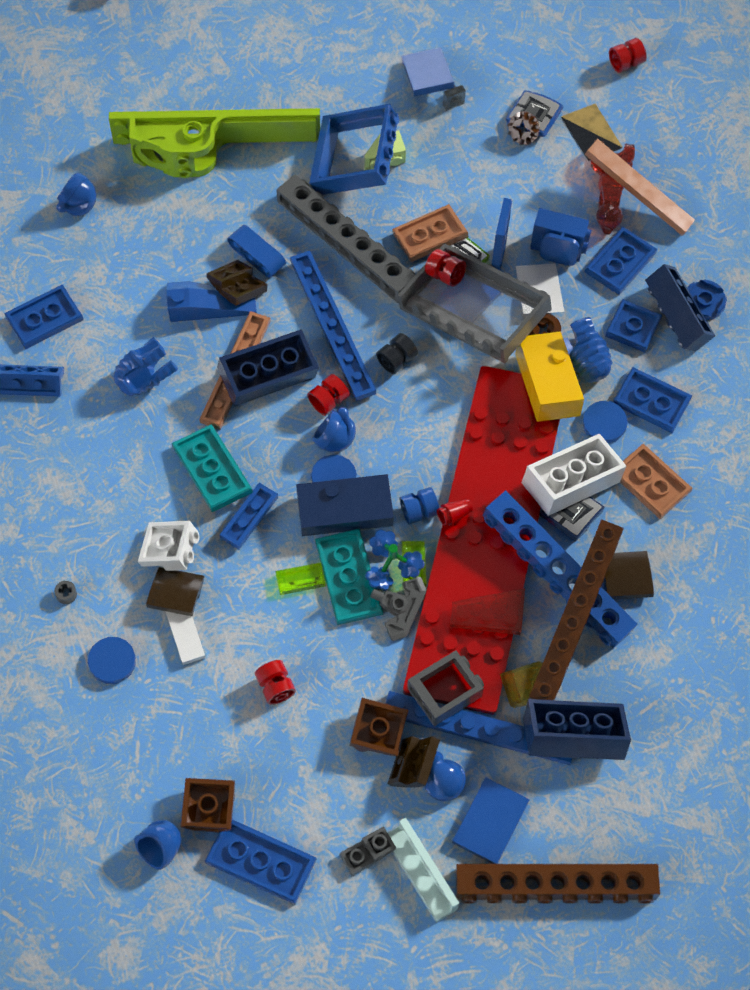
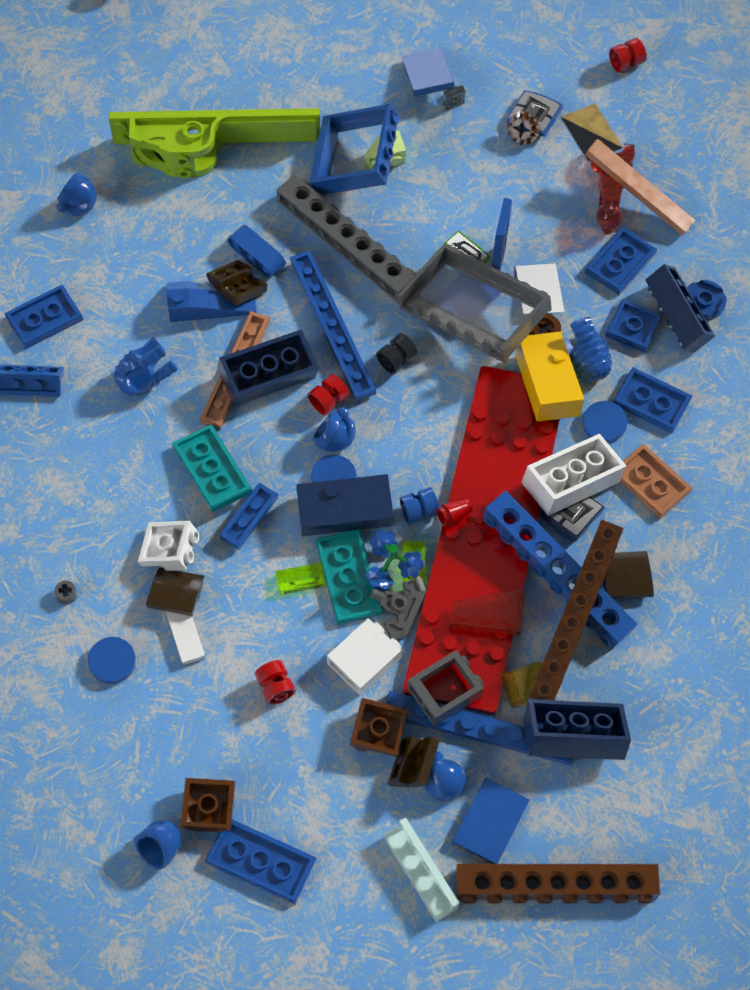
(364, 656): none -> white brick
(368, 851): dark grey slope -> none
(430, 232): nougat tile -> none
(445, 267): red wheel -> none
(560, 237): blue brick -> none

